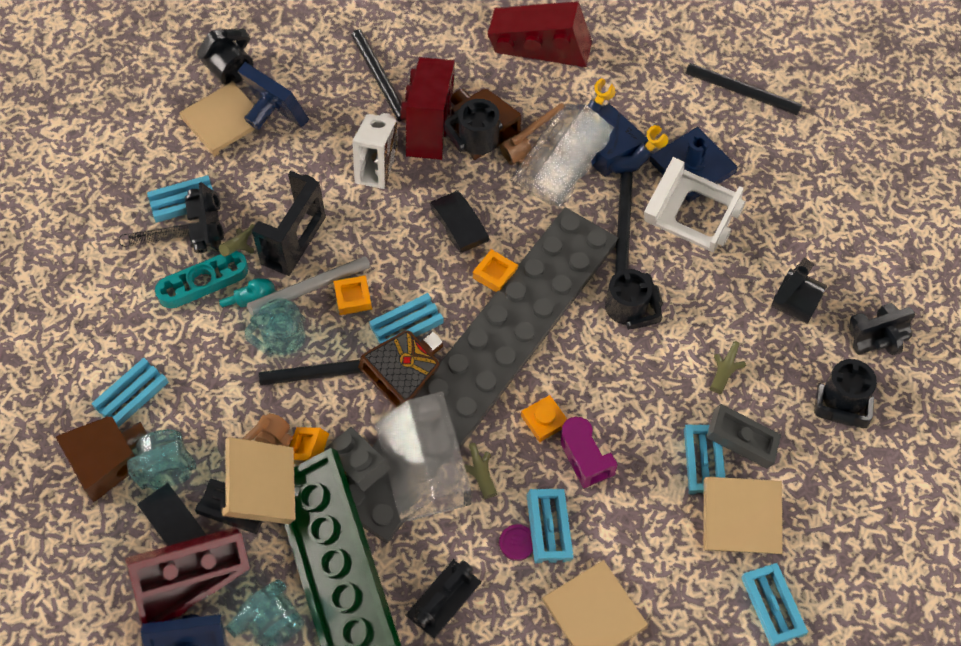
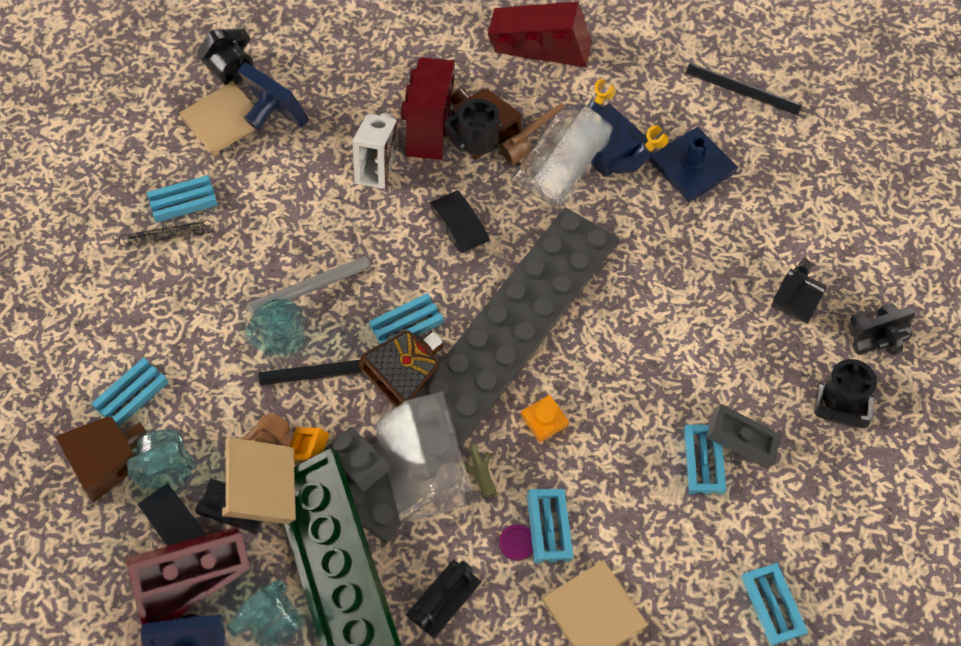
(189, 274): teal beam -> none
(204, 205): black hinge -> none
(238, 242): olive bar -> none
(256, 289): teal piece -> none
(280, 246): black window -> none
(352, 295): light orange plate -> none
(378, 73): black bar -> none
(494, 271): light orange plate -> none
(584, 454): magenta leg -> none
(624, 221): black bar -> none
(629, 299): black piece -> none
(670, 195): white window -> none
(725, 368): olive bar -> none
(742, 515): tan piece -> none

